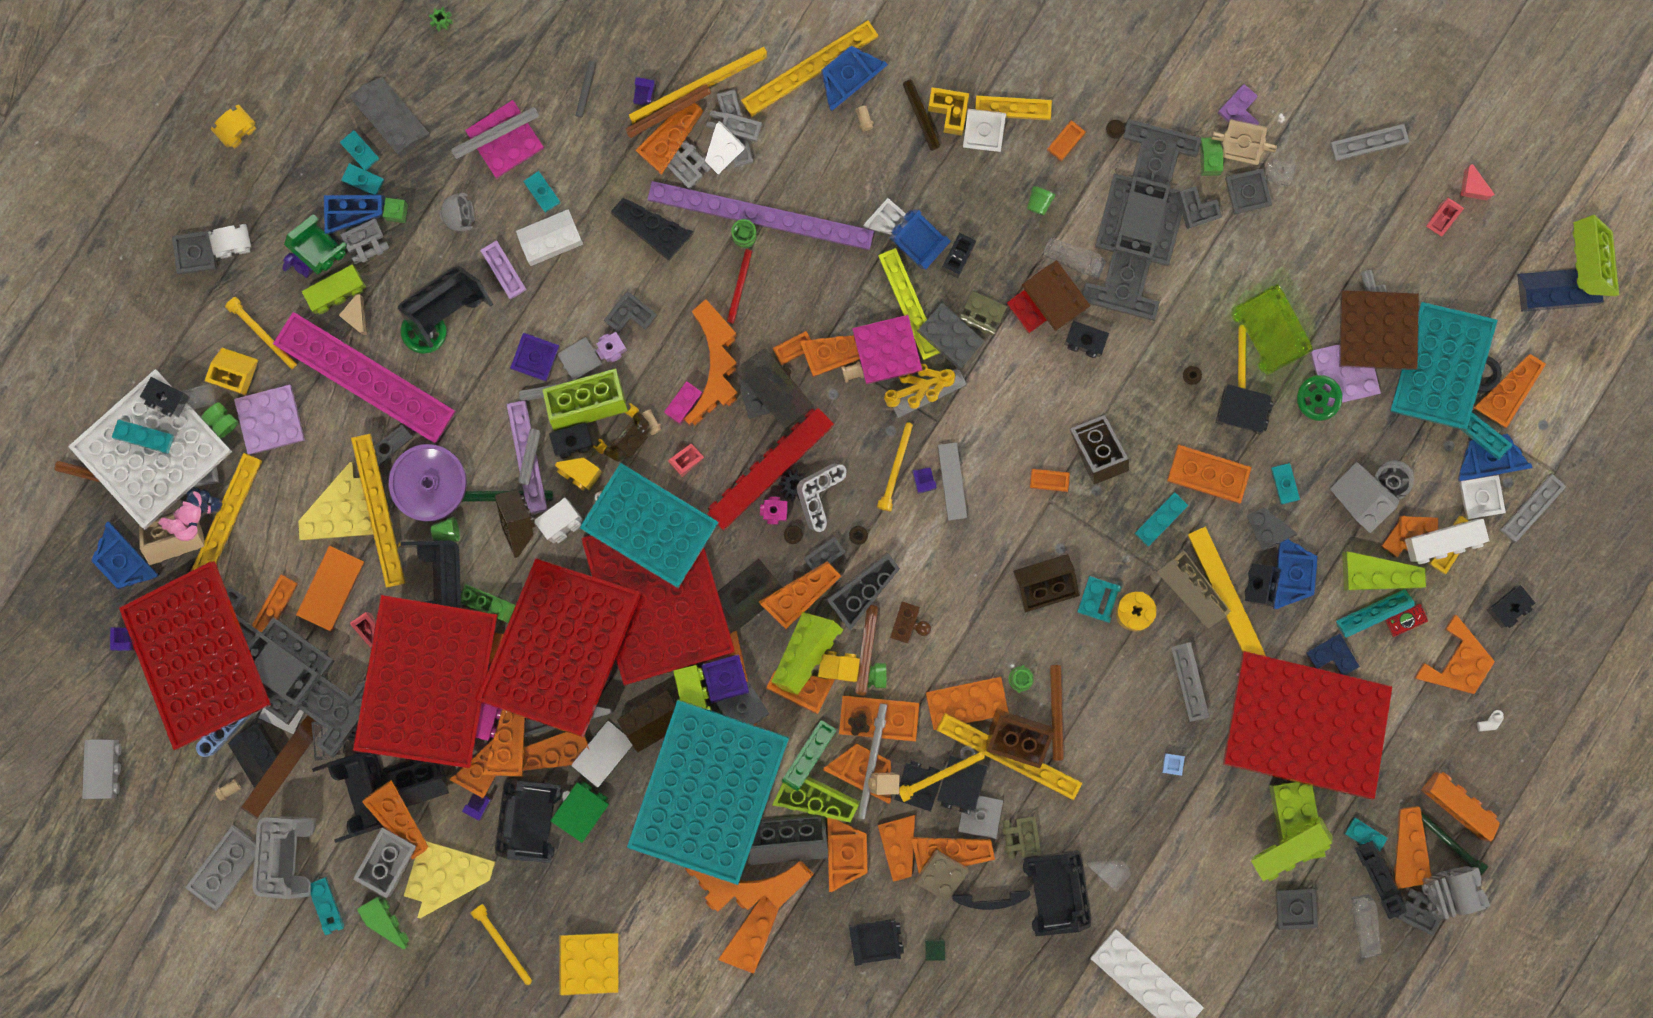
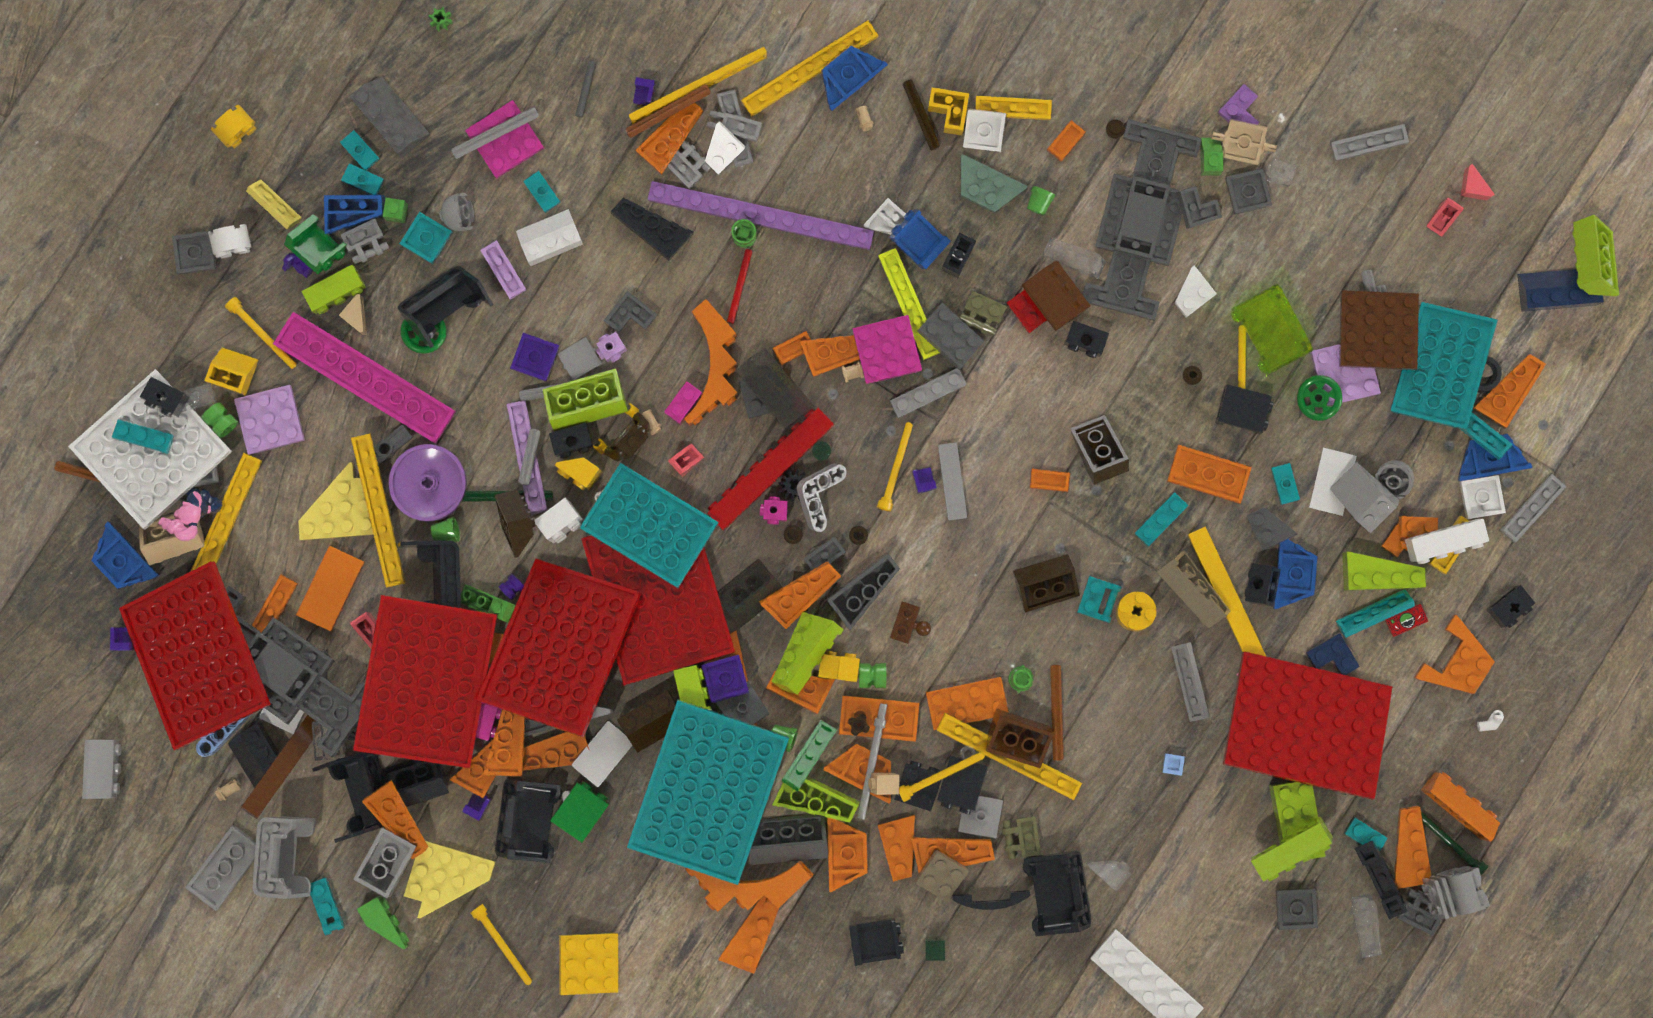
(273, 204): none -> light yellow plate
(426, 238): none -> teal plate
(511, 586): none -> dark purple wheel
(789, 732): none -> bright green piece
(821, 450): none -> clear green plate
(866, 650): dark orange axle -> none
(941, 379): yellow plant -> none
(987, 186): none -> sand green wing
(1194, 293): none -> white wing
(1331, 469): none -> white sticker

